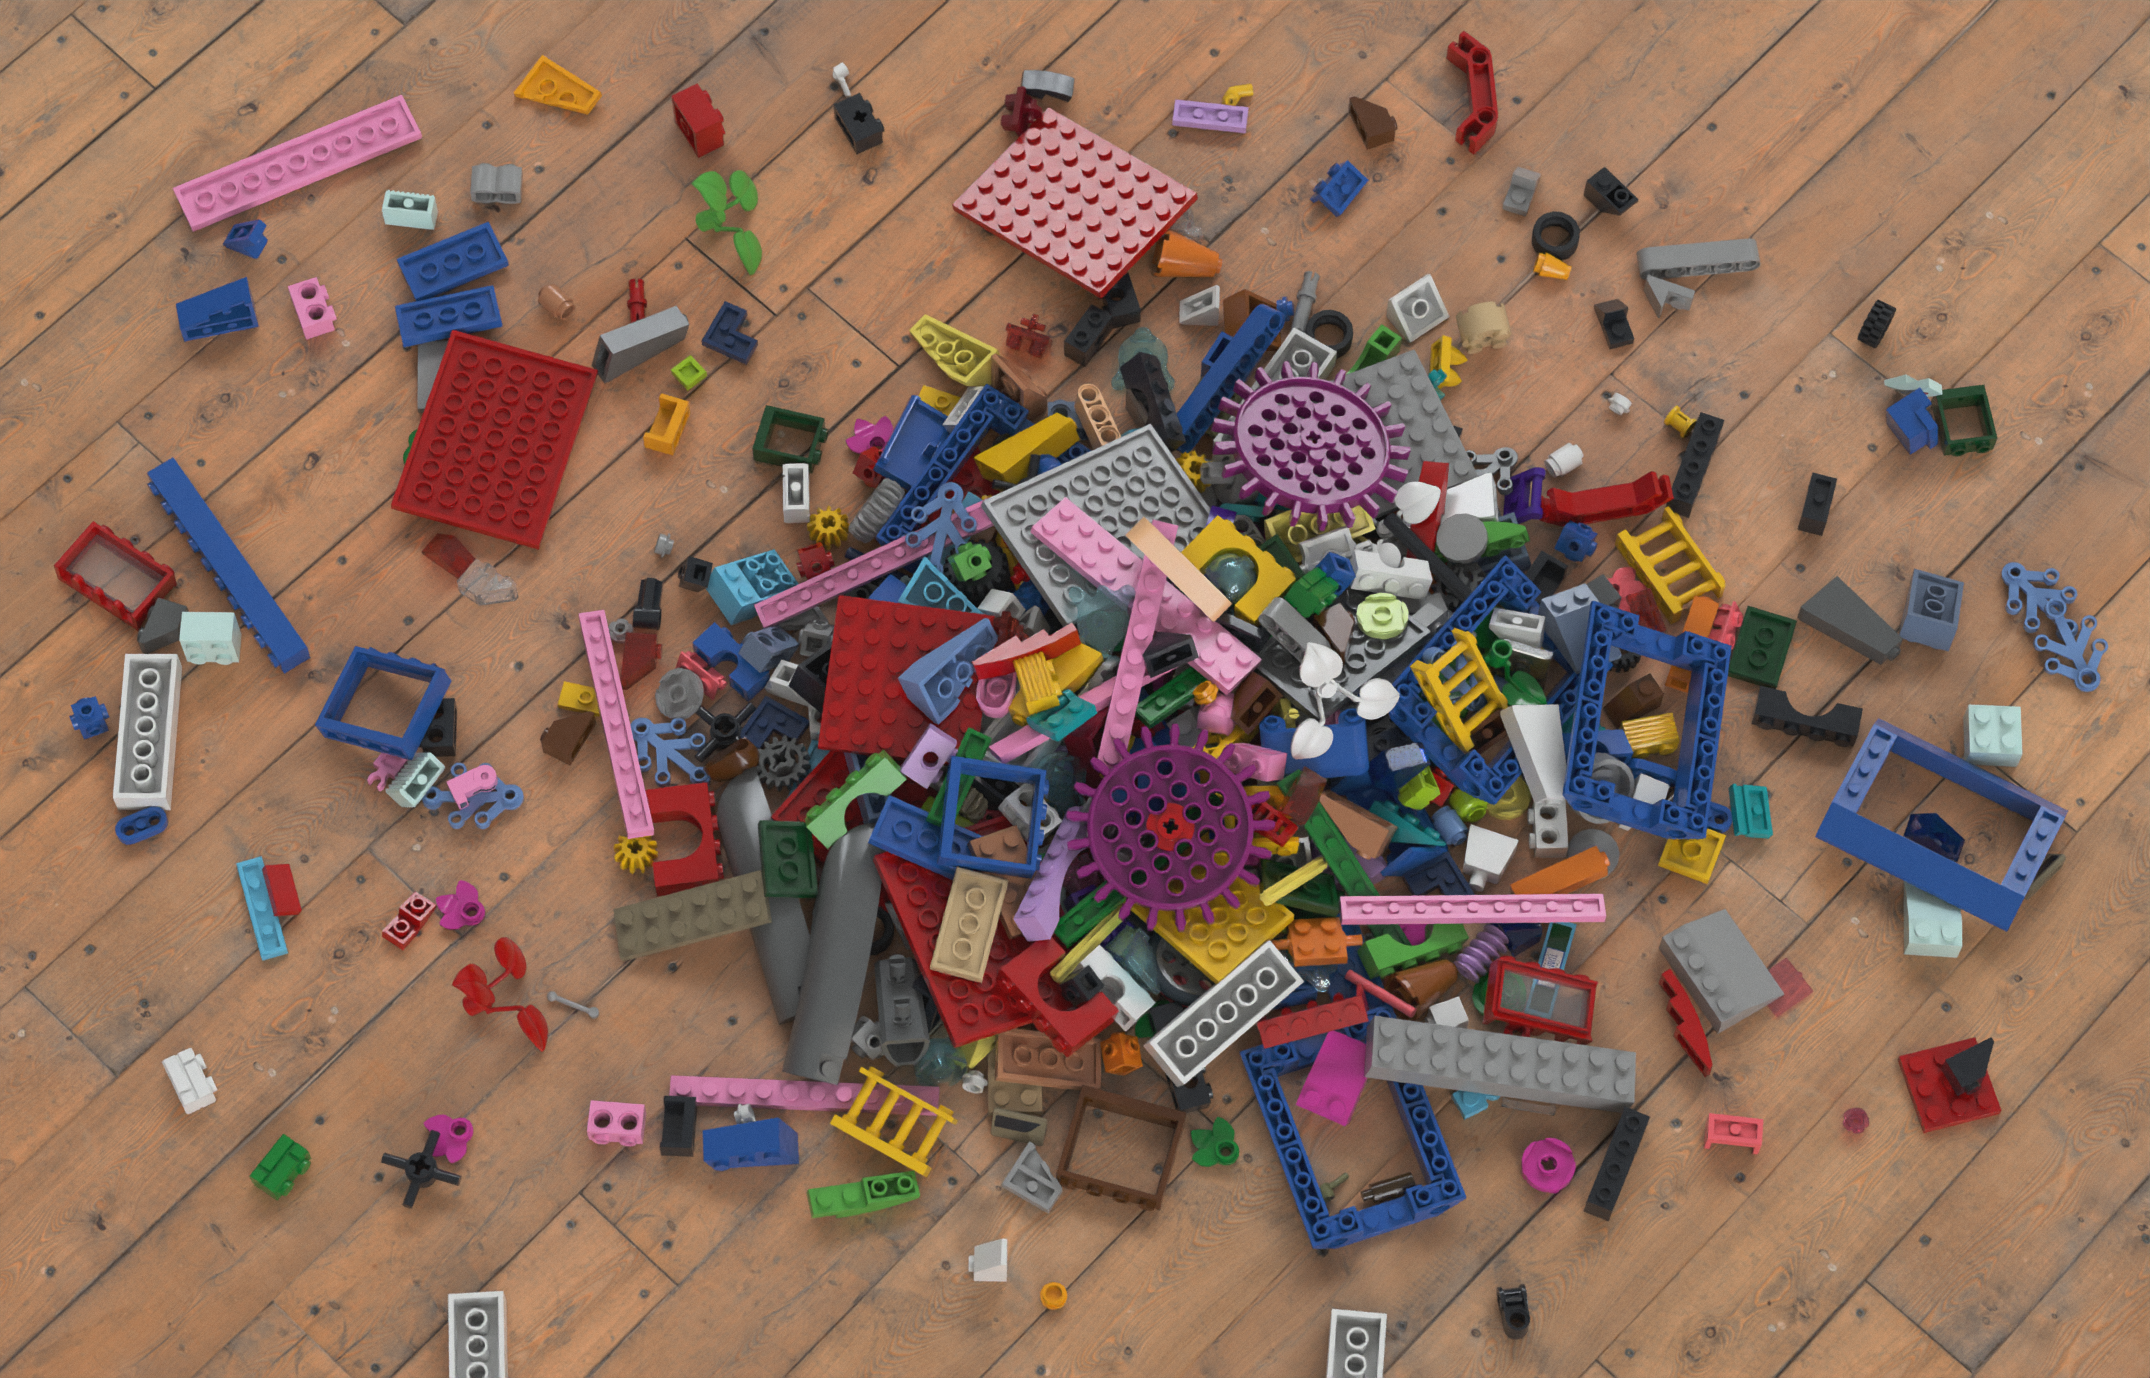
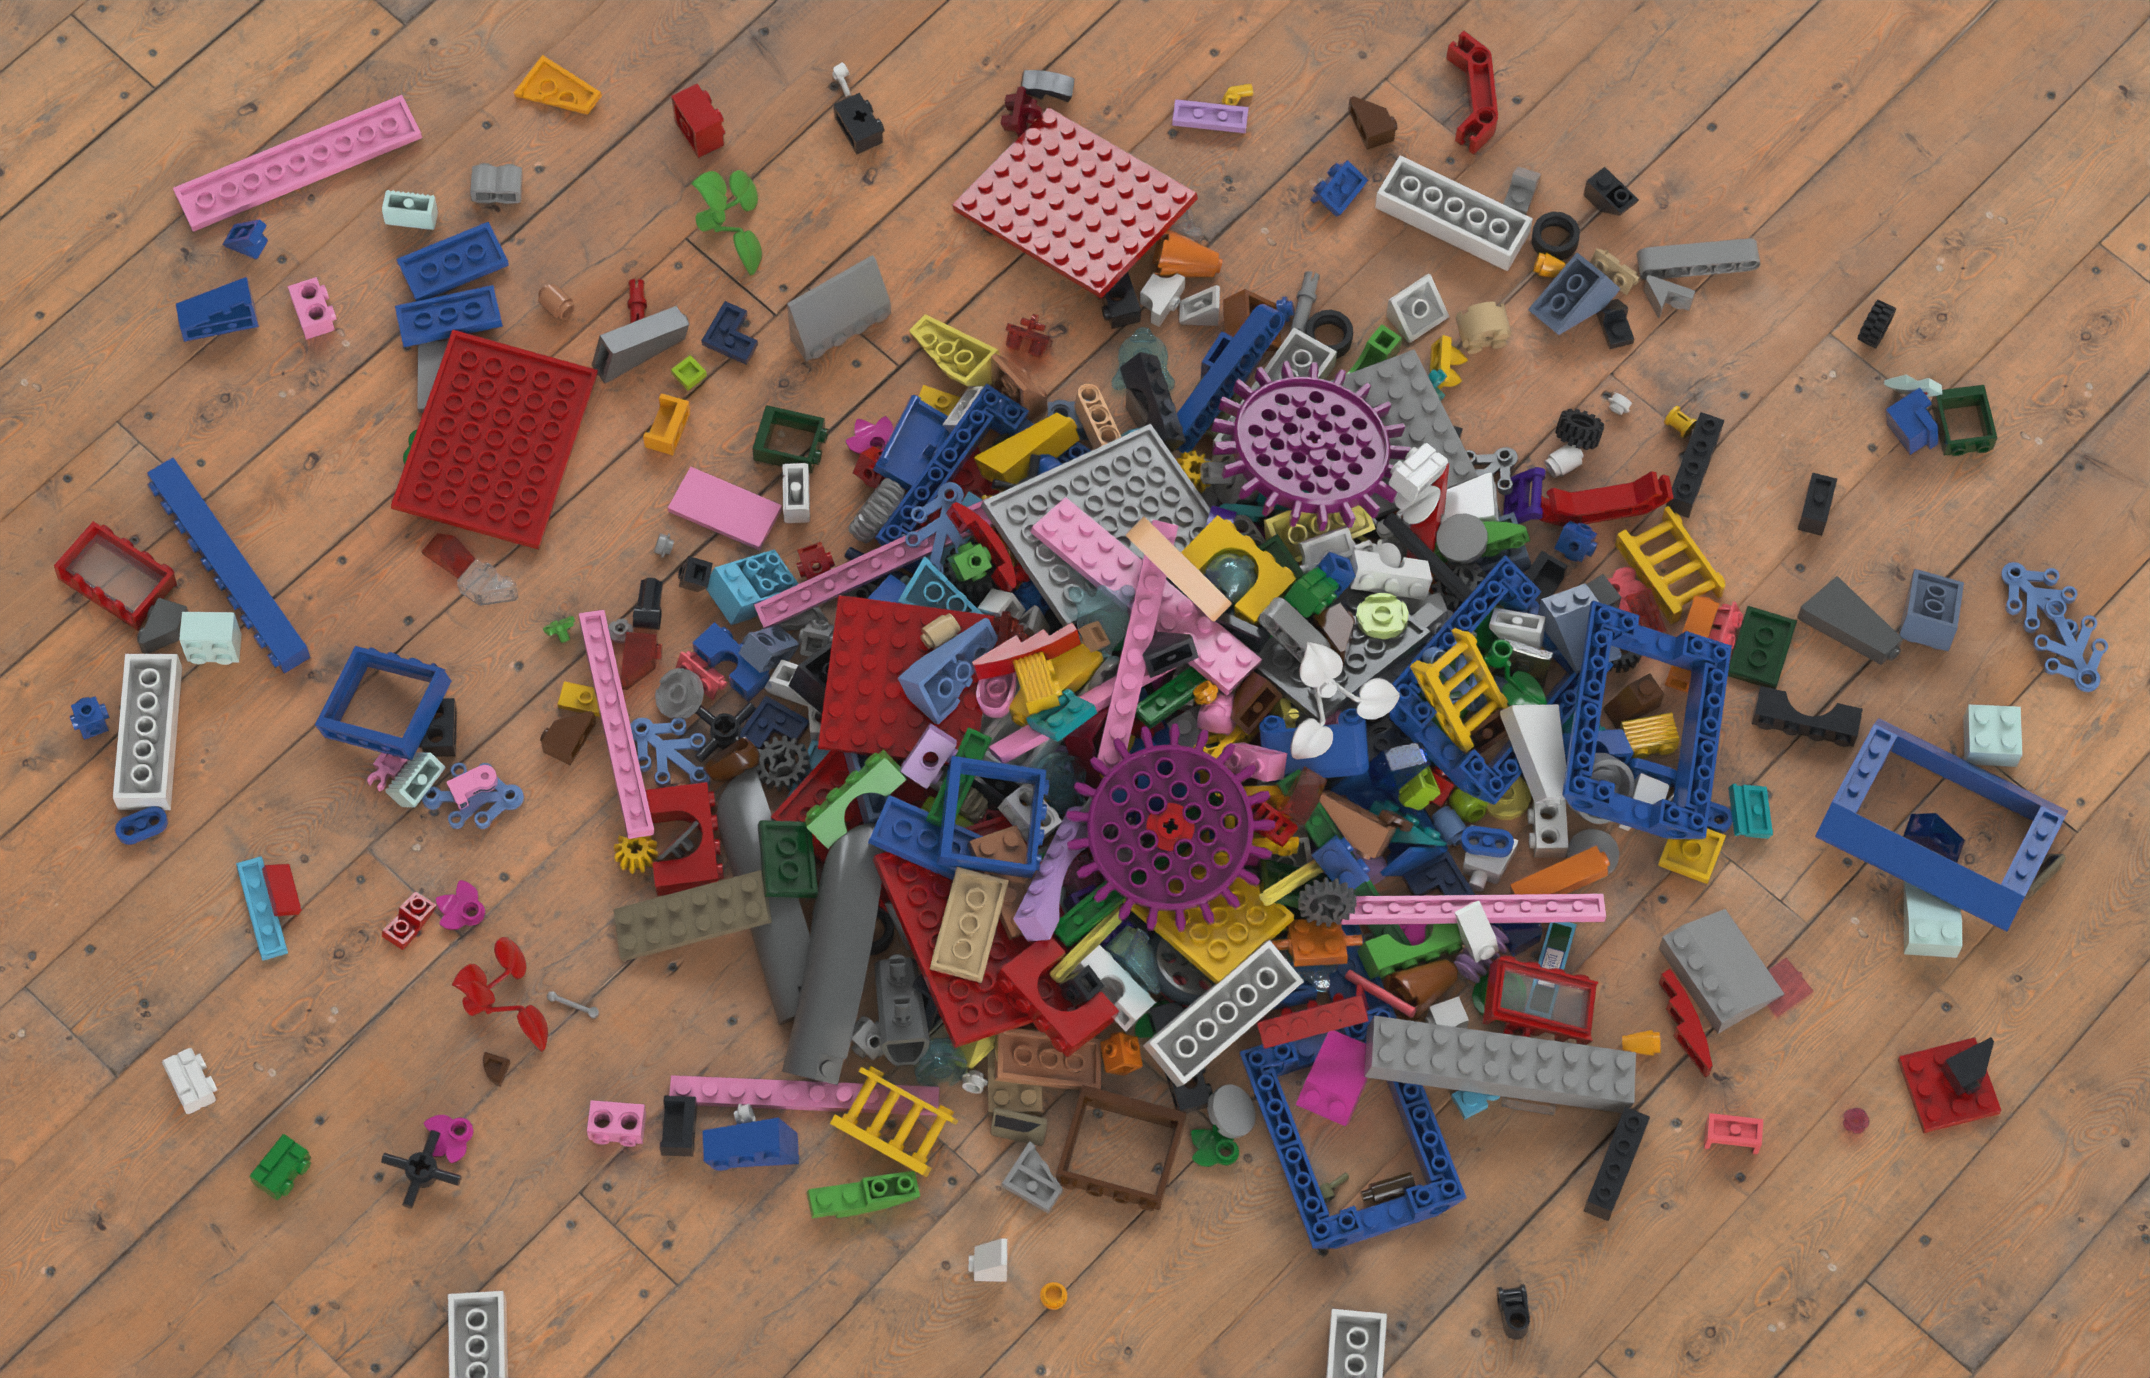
(495, 1067): none -> reddish brown tile
(560, 628): none -> bright green plant
(680, 839): none -> dark grey piece
(725, 508): none -> bright pink tile
(828, 527): yellow gear -> none
(838, 309): none -> light grey slope
(940, 631): none -> tan brick
(965, 519): none -> red slope
(1088, 335): black brick -> none
(1094, 636): none -> medium nougat plate
(1162, 296): none -> white brick
(1231, 1111): none -> light grey tile
(1327, 902): none -> dark grey gear
(1340, 864): none -> blue bracket
(1397, 820): none -> reddish brown tile
(1417, 472): none -> white brick
(1453, 213): none -> white brick
(1476, 932): none -> white slope
(1486, 840): none -> blue plate
(1551, 1180): dark pink plate -> none
(1574, 295): none -> sand blue slope
(1579, 429): none -> black tyre
(1620, 275): none -> tan hinge
(1642, 1042): none -> light orange cone

